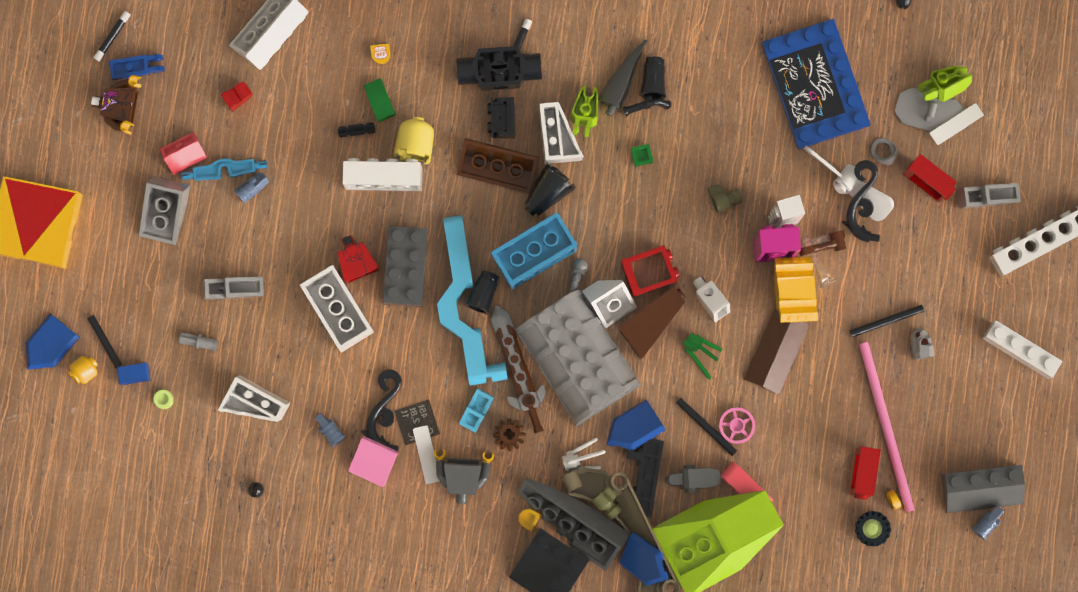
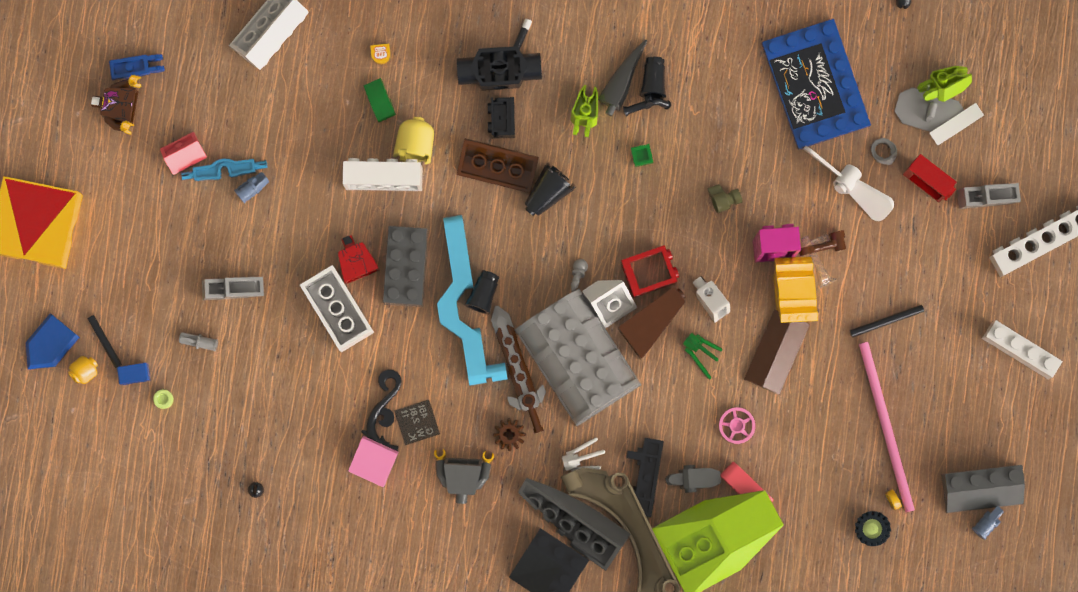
(112, 35): black bar -> none
(163, 209): light grey slope -> none
(237, 95): red leg -> none
(253, 400): white wedge -> none
(330, 430): sand blue hinge -> none
(358, 129): black axle -> none
(426, 454): white sticker -> none
(476, 410): medium azure slope -> none
(528, 518): yellow tile -> none
(534, 251): dark azure brick -> none
(557, 138): white wedge -> none
(605, 501): olive piece -> none
(635, 427): blue tile -> none
(643, 560): blue tile -> none
(706, 426): black bar -> none
(786, 212): white brick -> none
(865, 472): red window -> none
(868, 207): black plant -> none
(921, 344): light grey rock -> none

